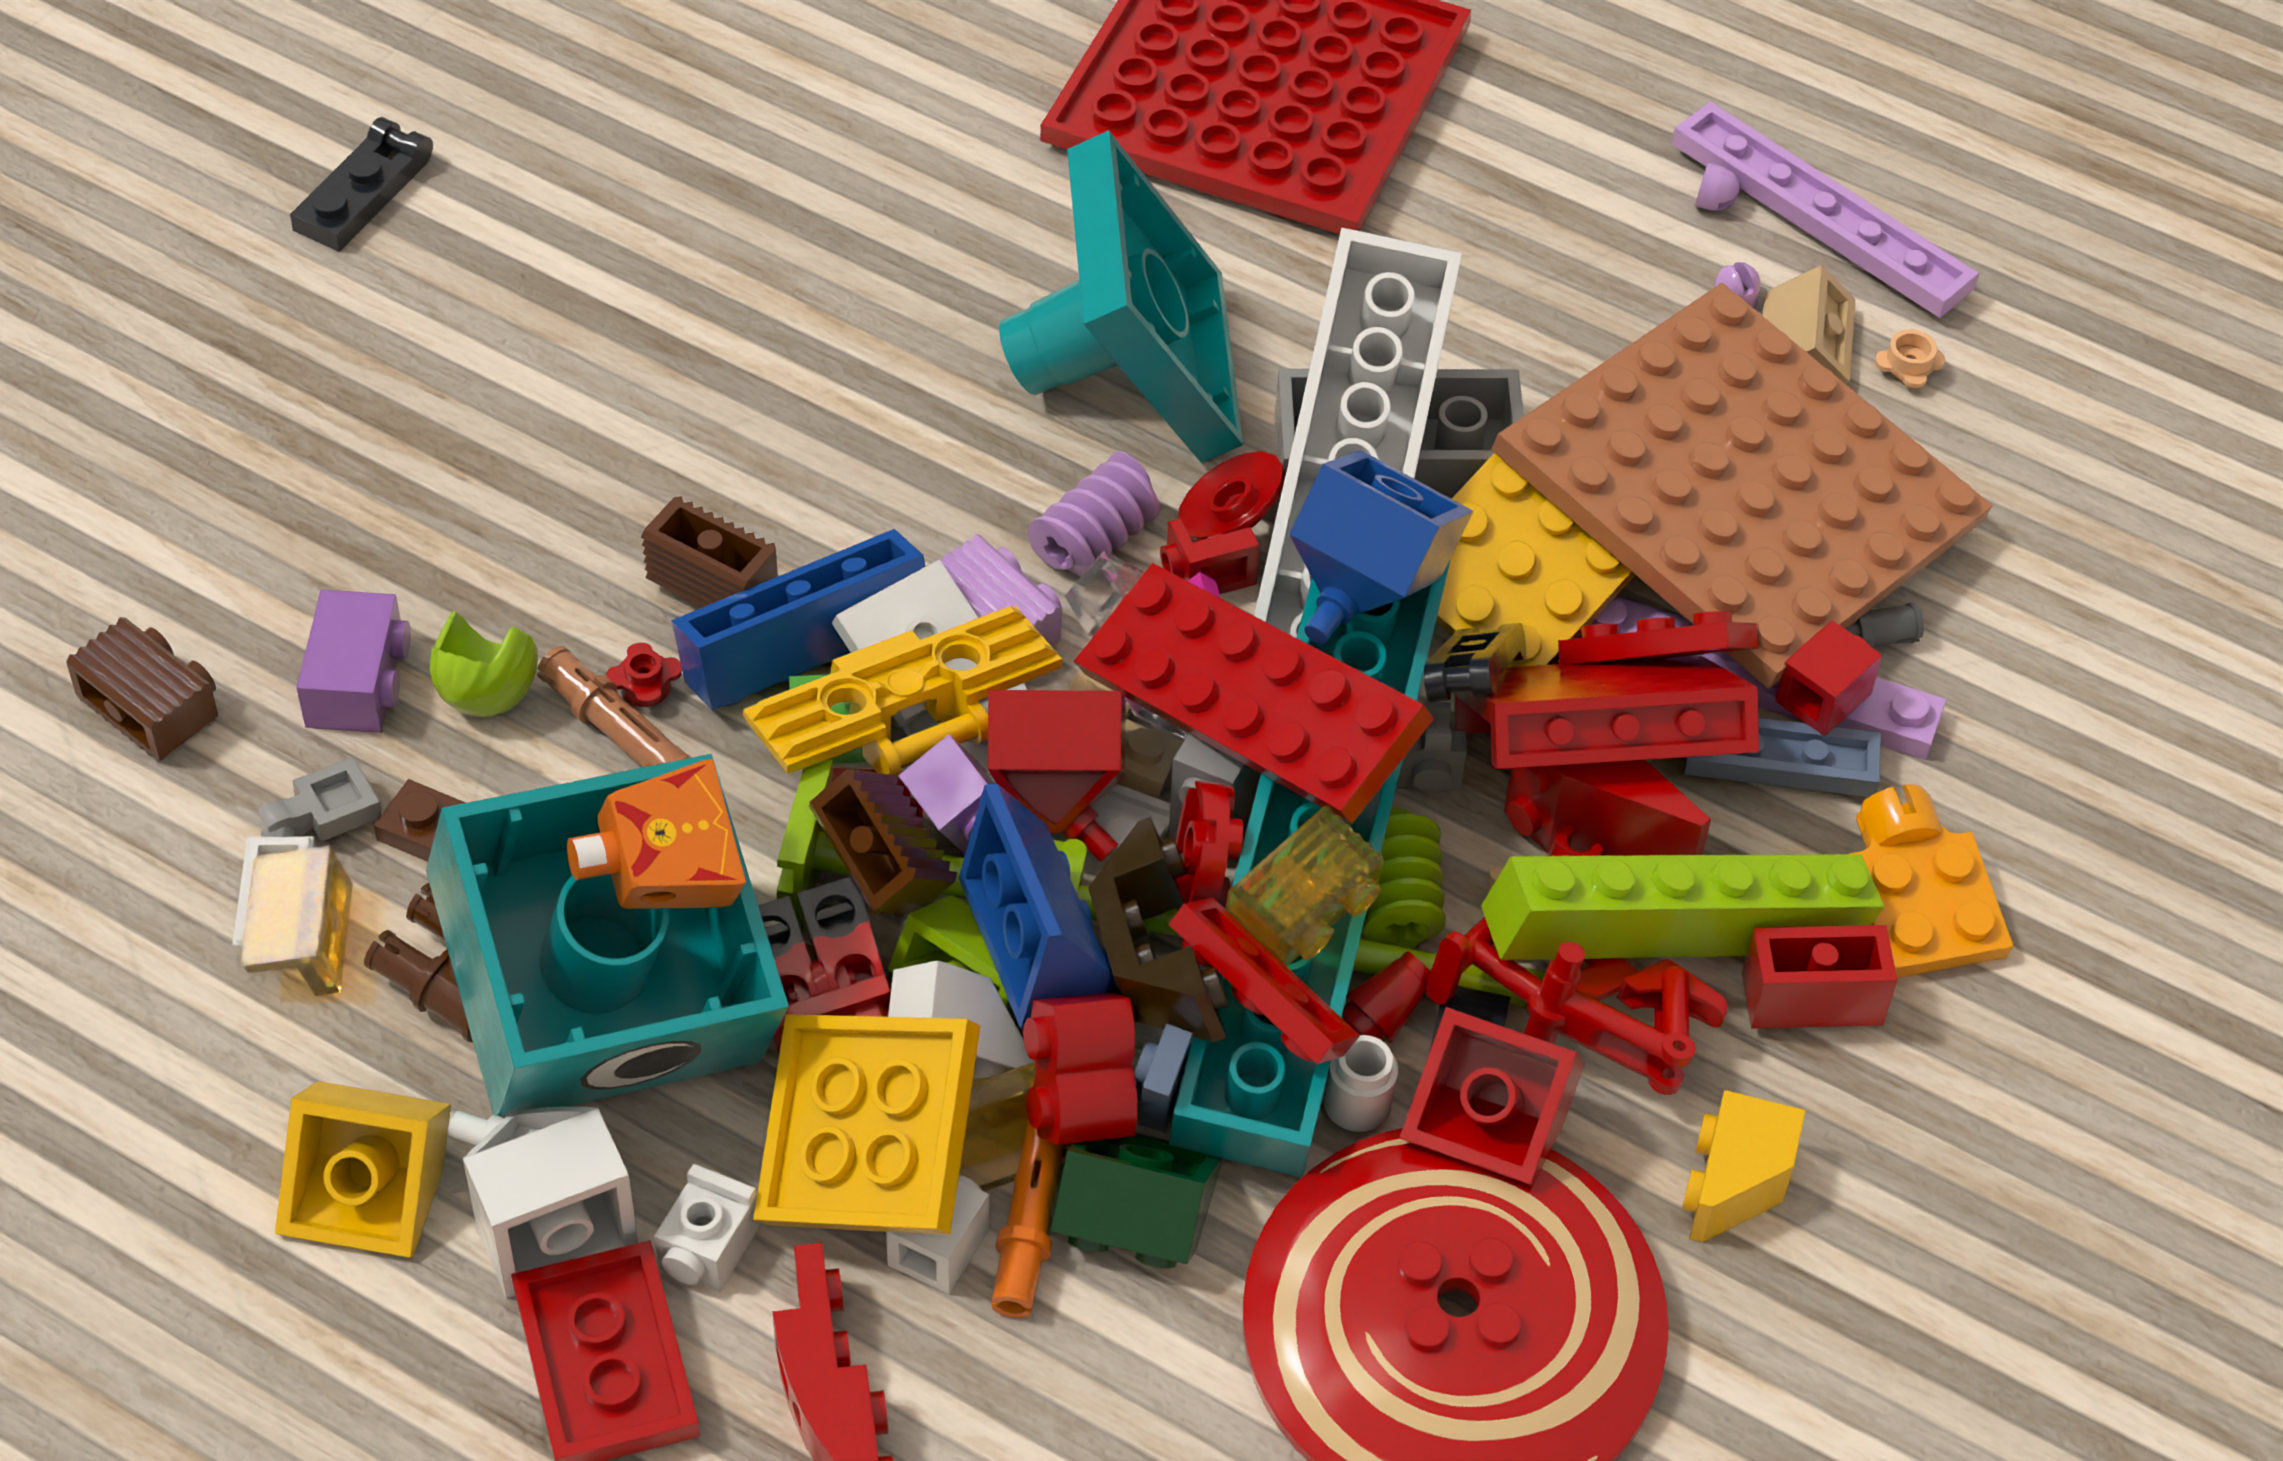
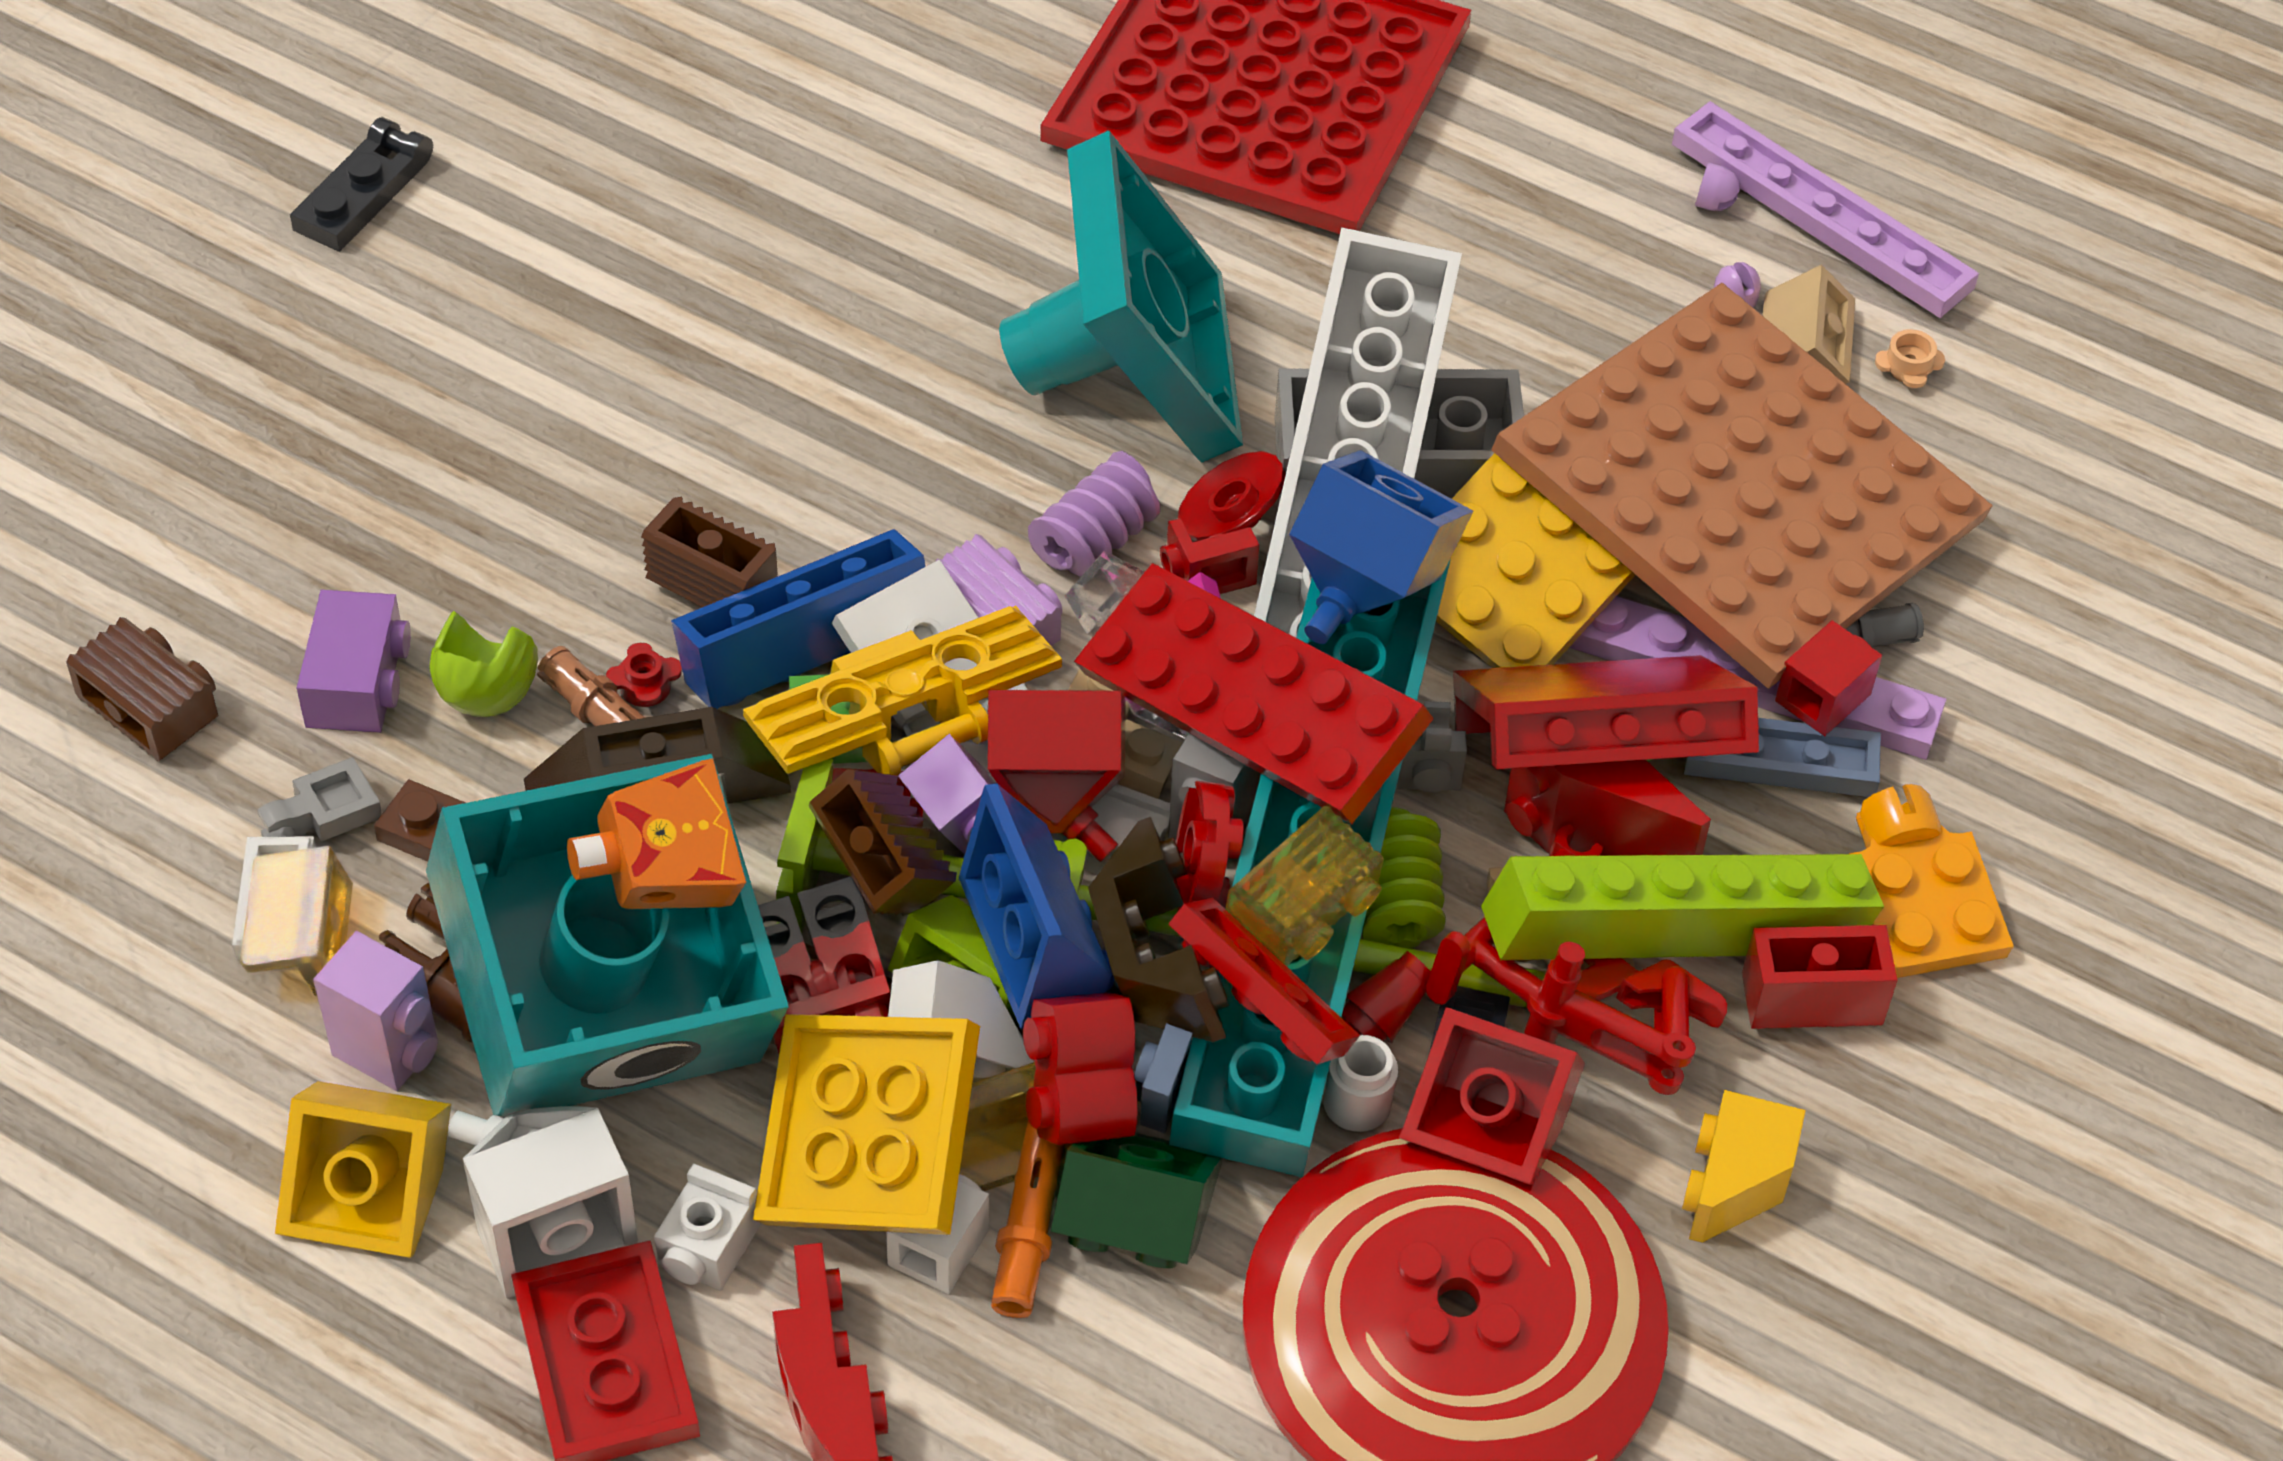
(377, 1011): none -> lavender brick
(738, 753): none -> dark brown slope
(1473, 661): plate -> none
(1660, 639): red plate -> none

